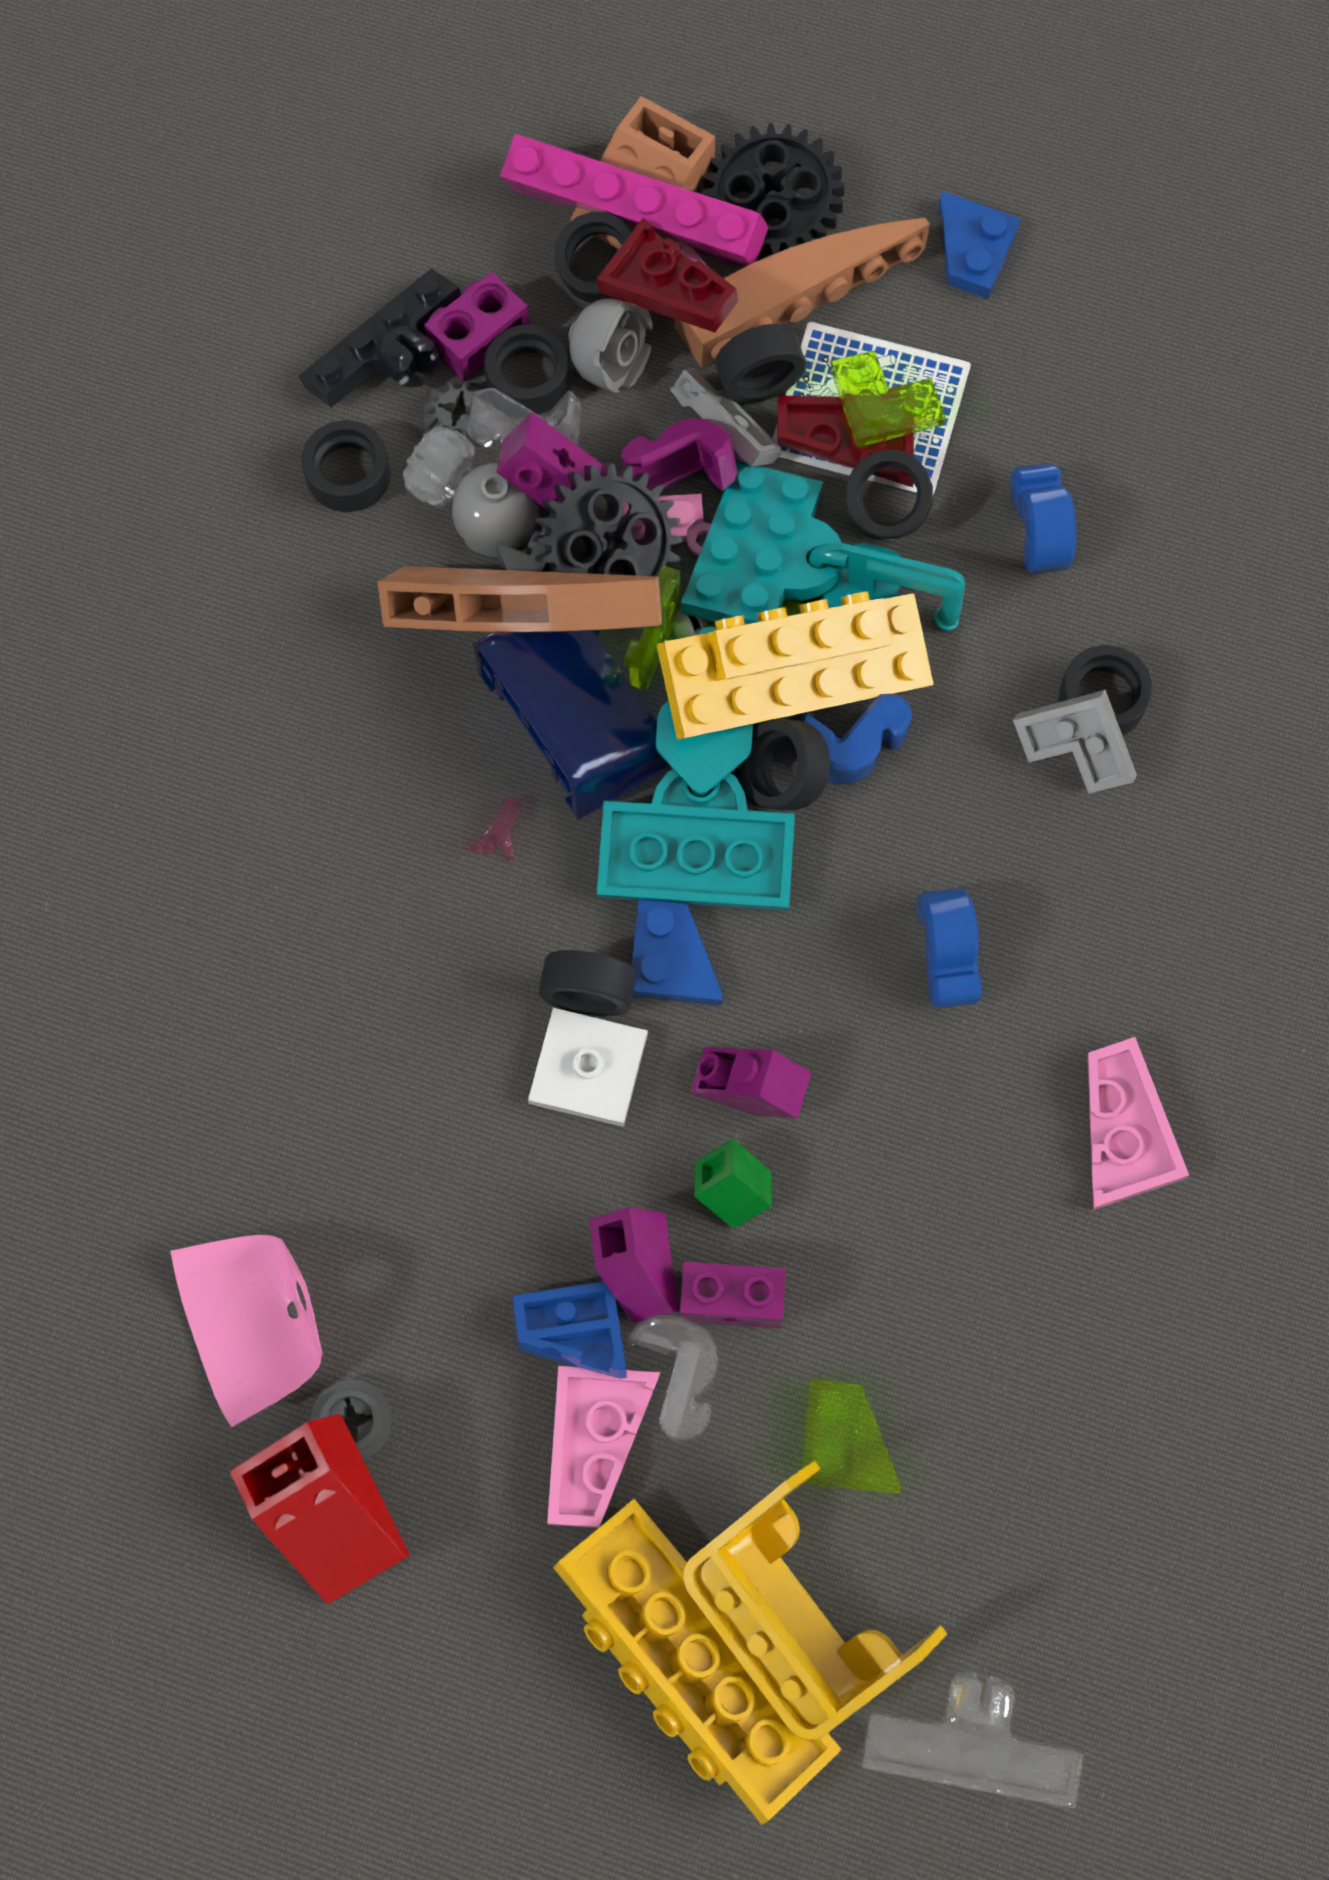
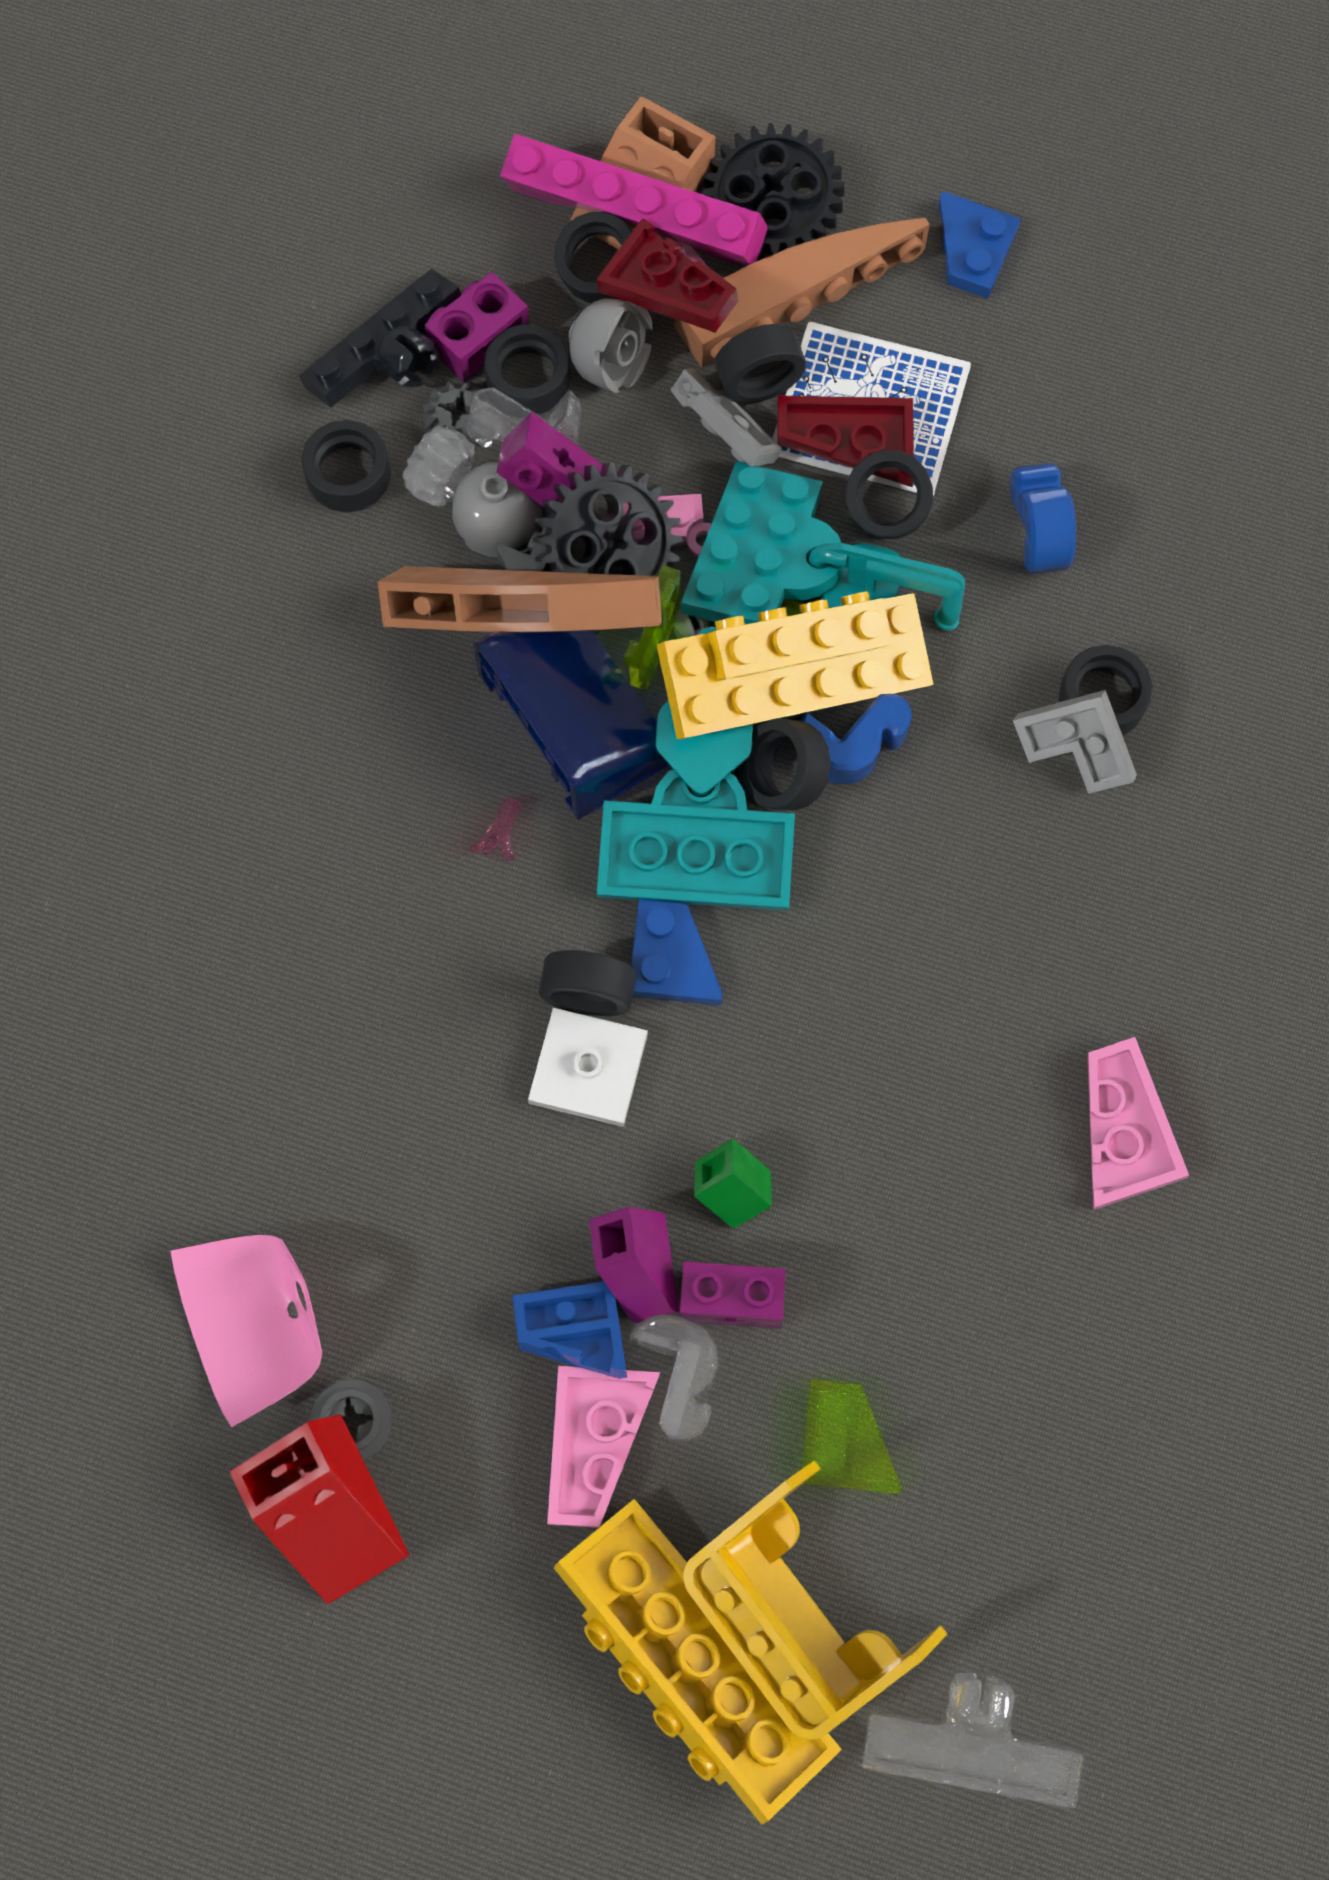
(683, 451): magenta animal -> none
(751, 1081): magenta slope -> none
(882, 412): clear neon green plate -> none
(950, 947): blue animal -> none

